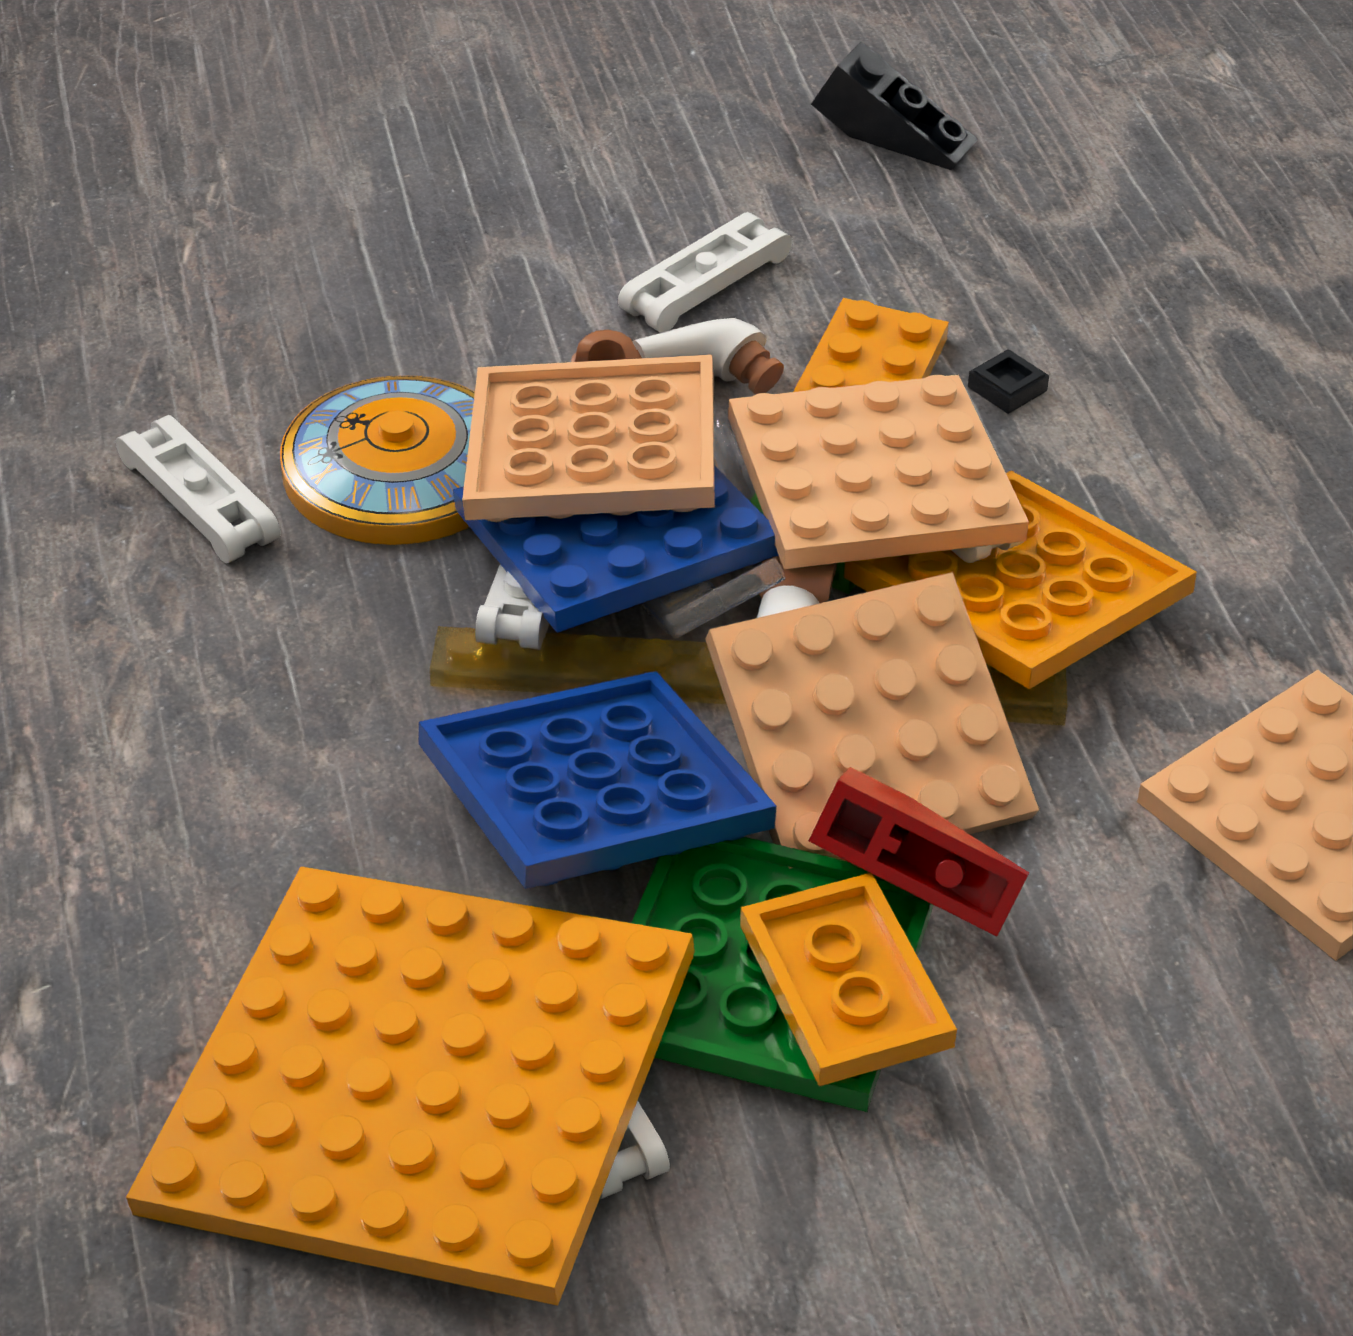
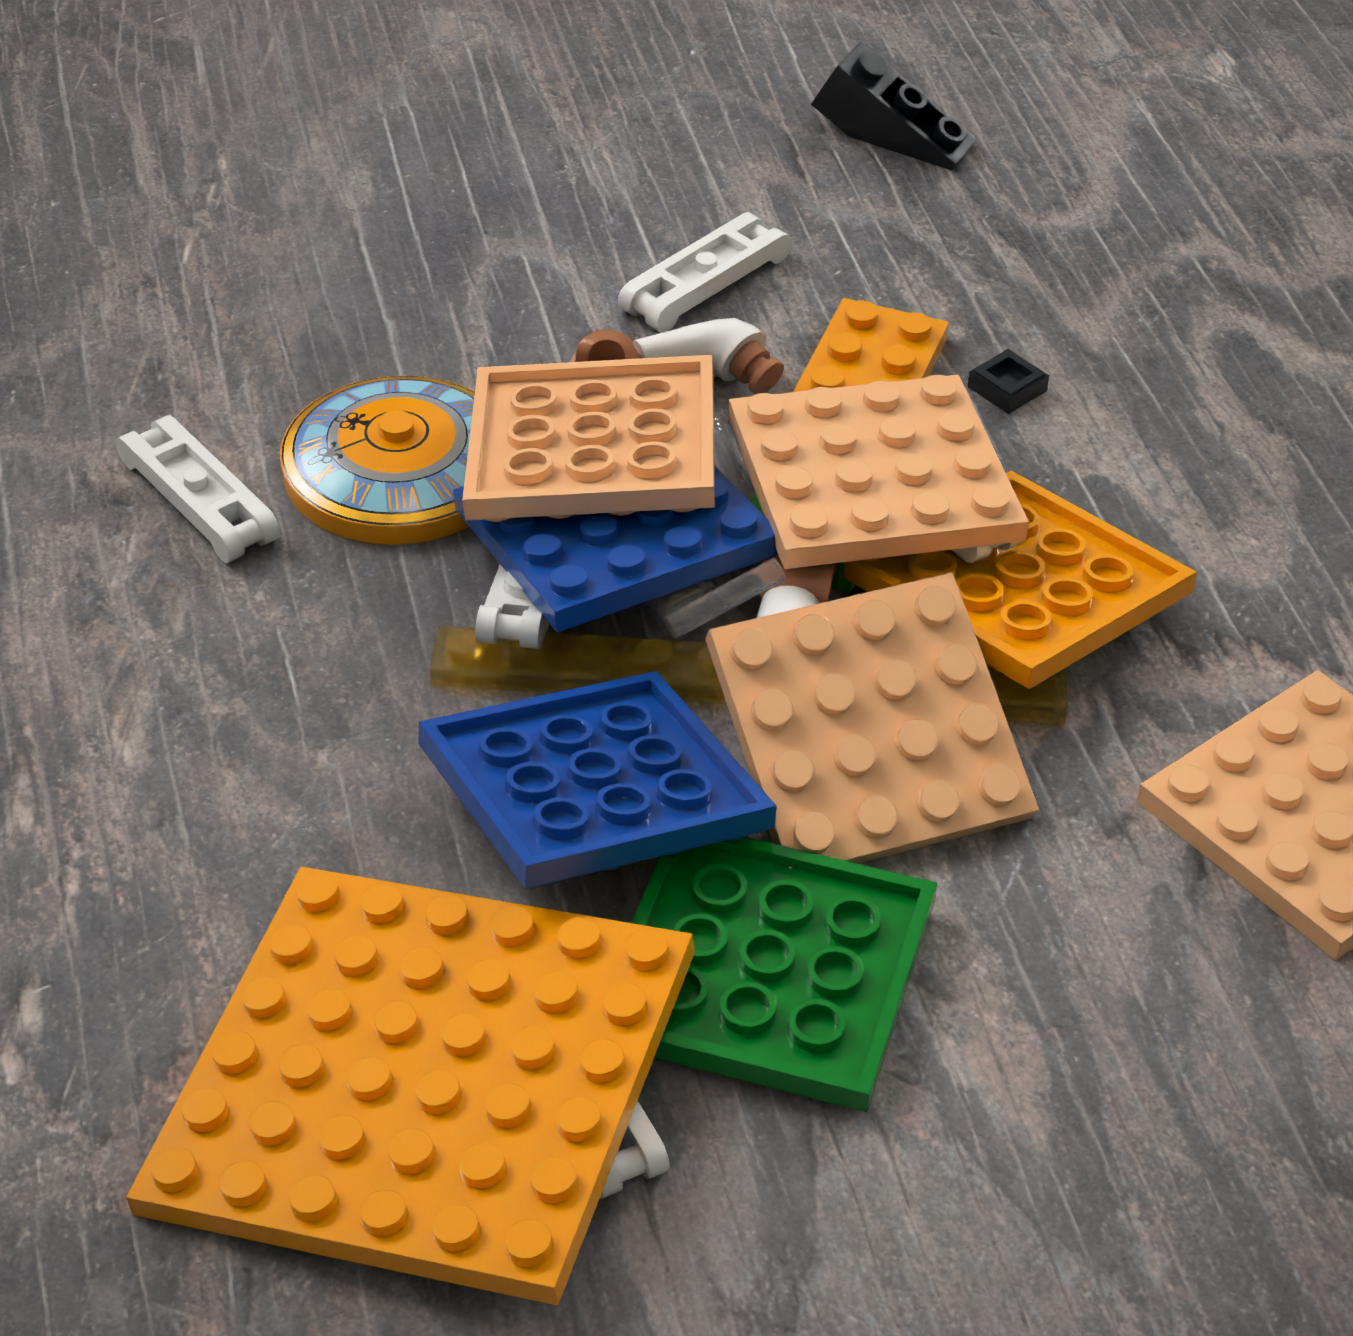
(847, 979): light orange plate -> none
(917, 851): red slope -> none

